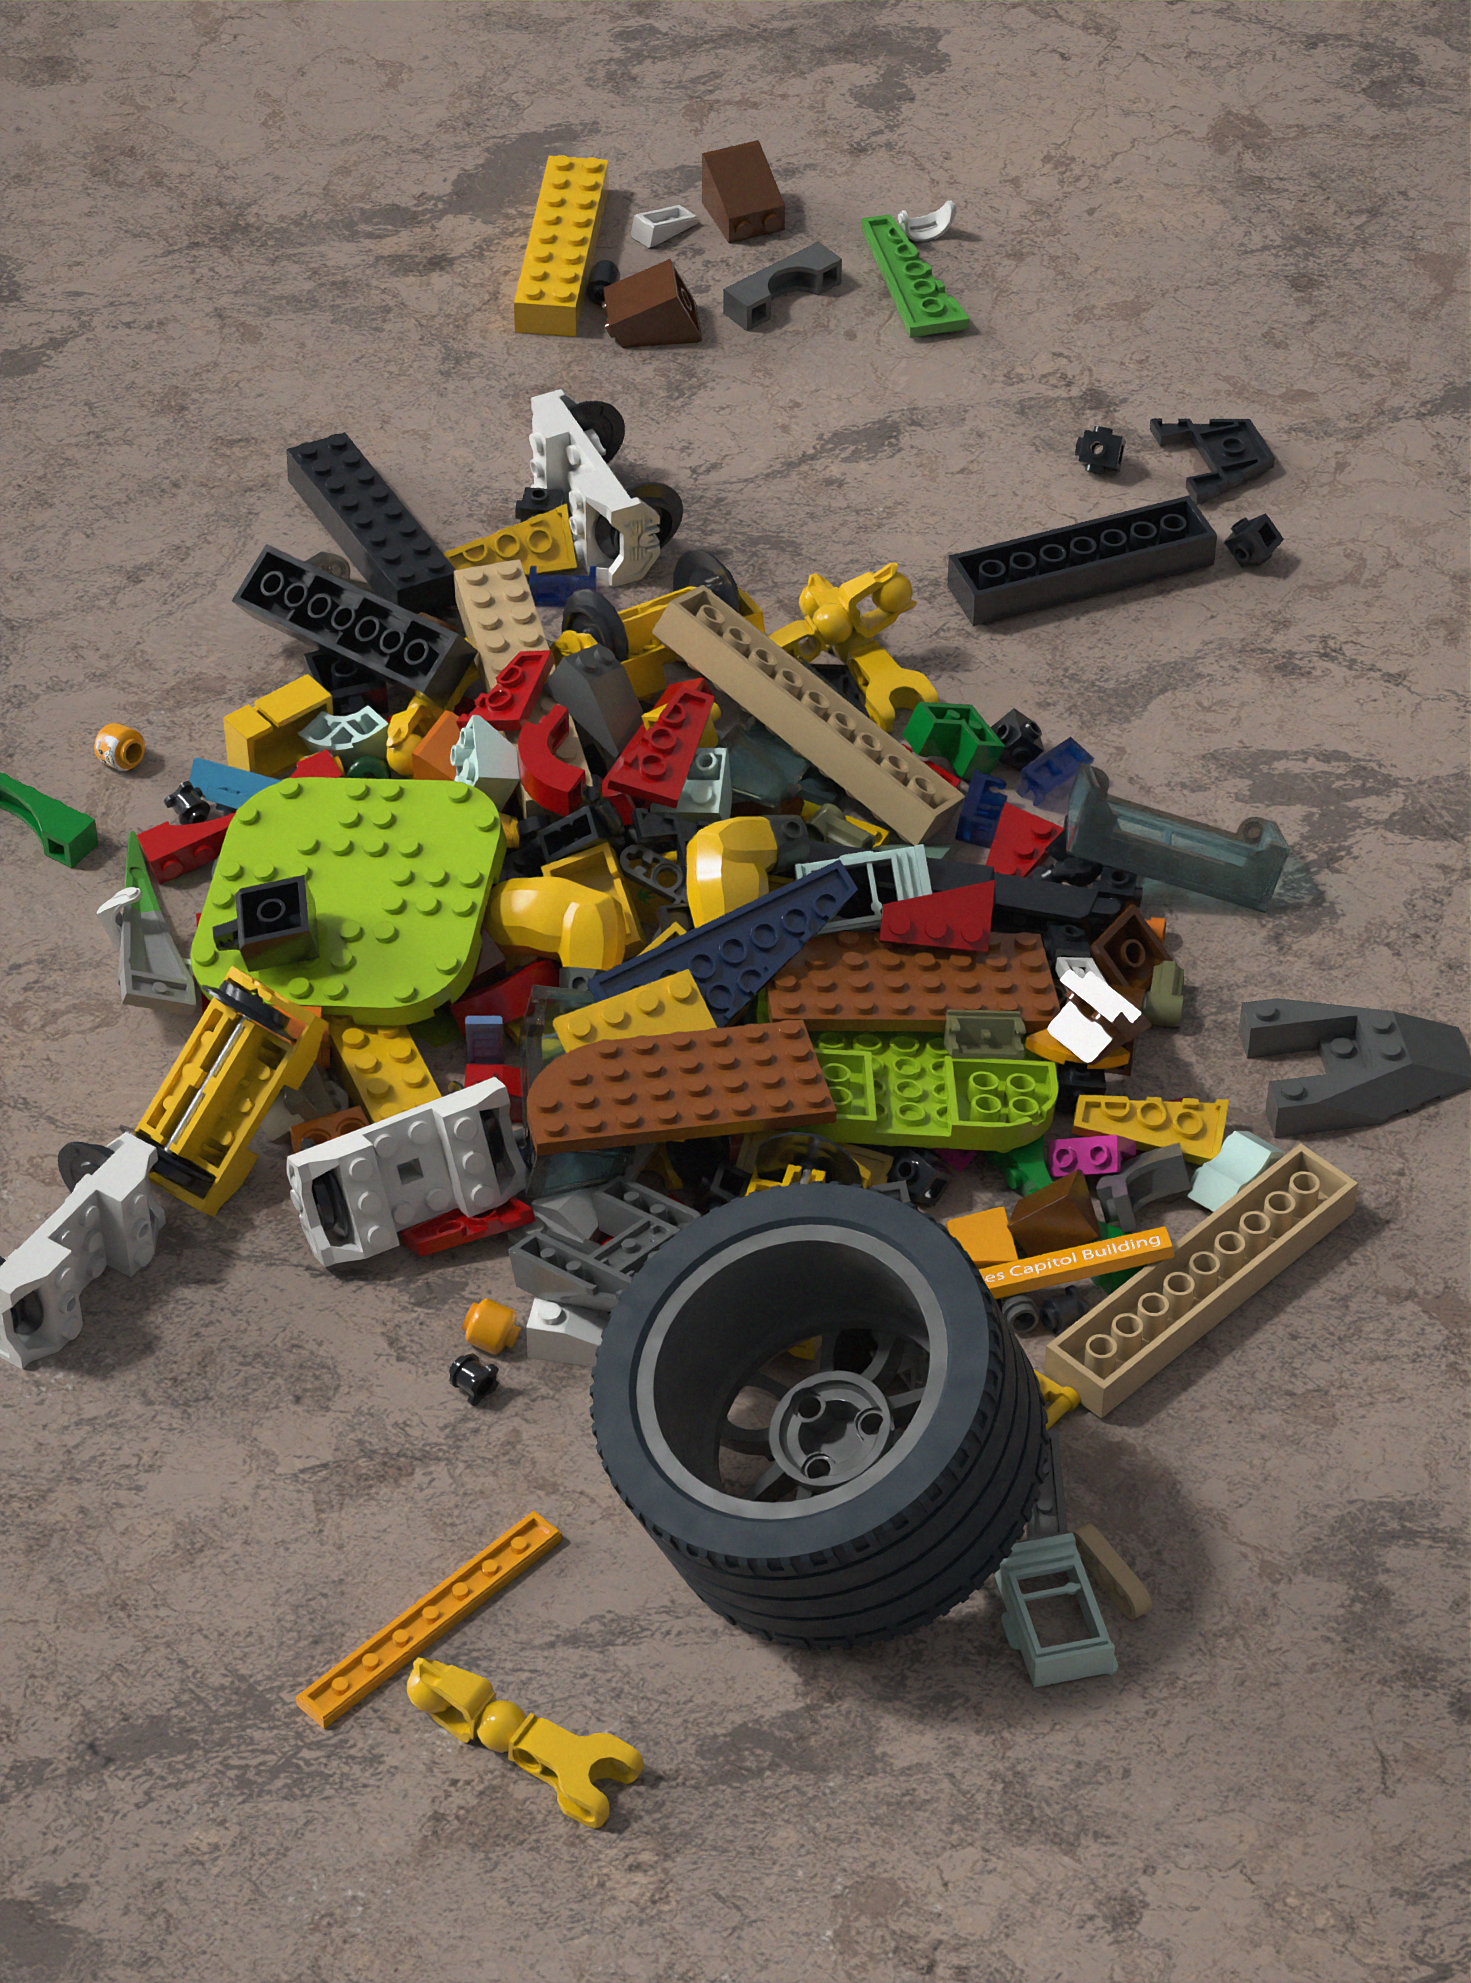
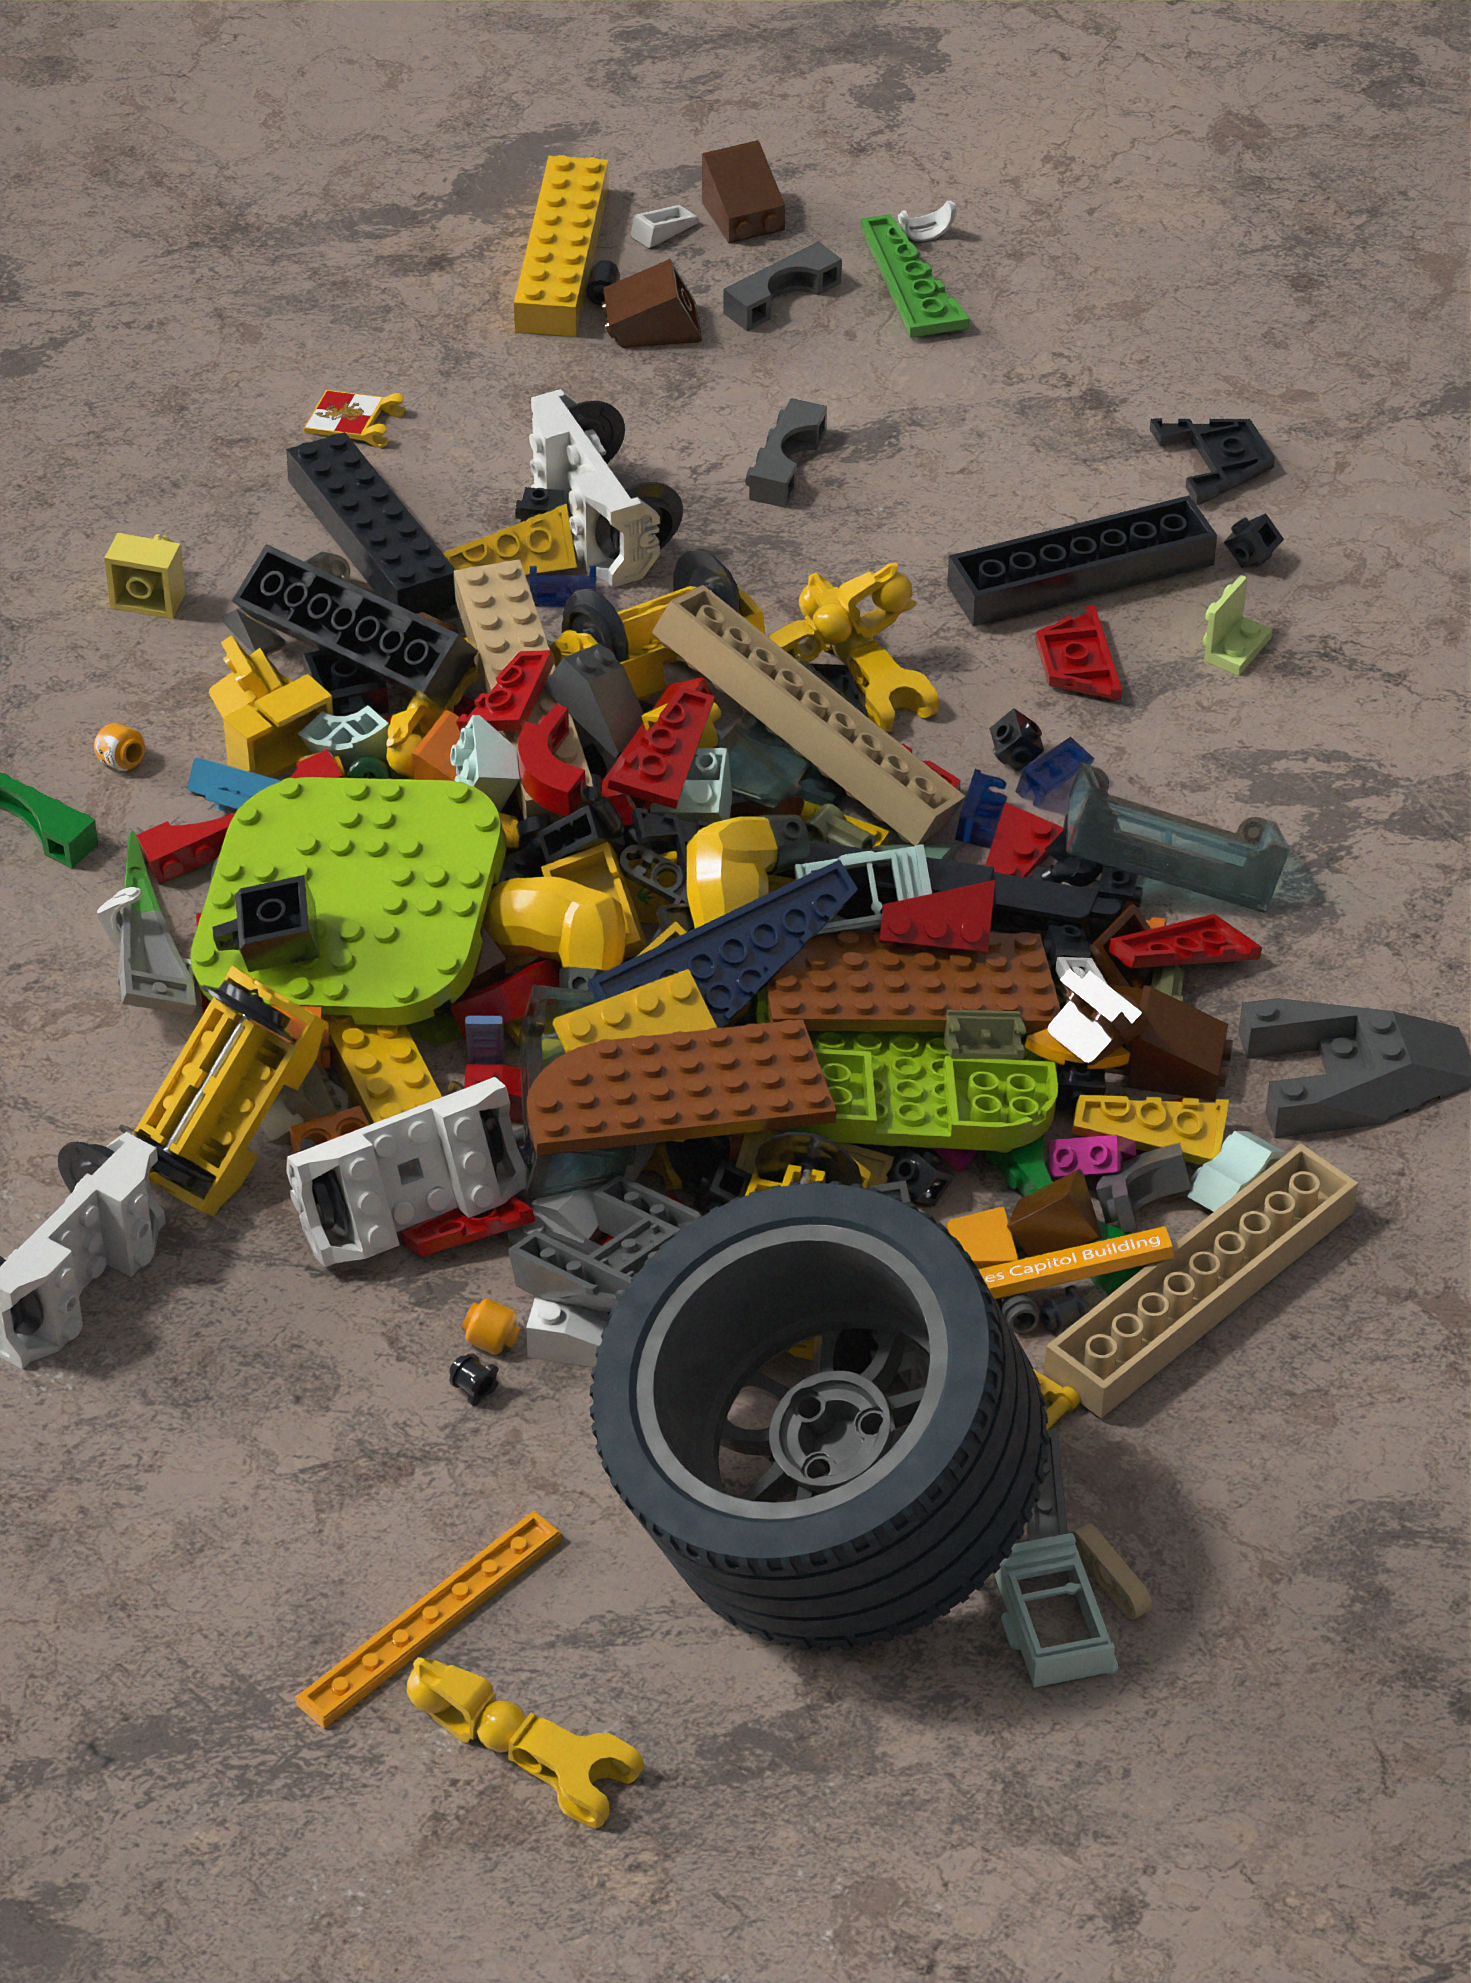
(145, 575): none -> light yellow brick
(188, 804): black brick -> none
(250, 678): none -> yellow piece
(252, 632): none -> dark grey slope
(354, 415): none -> flag
(797, 430): none -> dark grey arch
(954, 733): green brick -> none
(1078, 656): none -> red wing
(1111, 455): black brick -> none
(1180, 1050): none -> reddish brown slope
(1186, 942): none -> red wing
(1230, 637): none -> yellowish green bracket

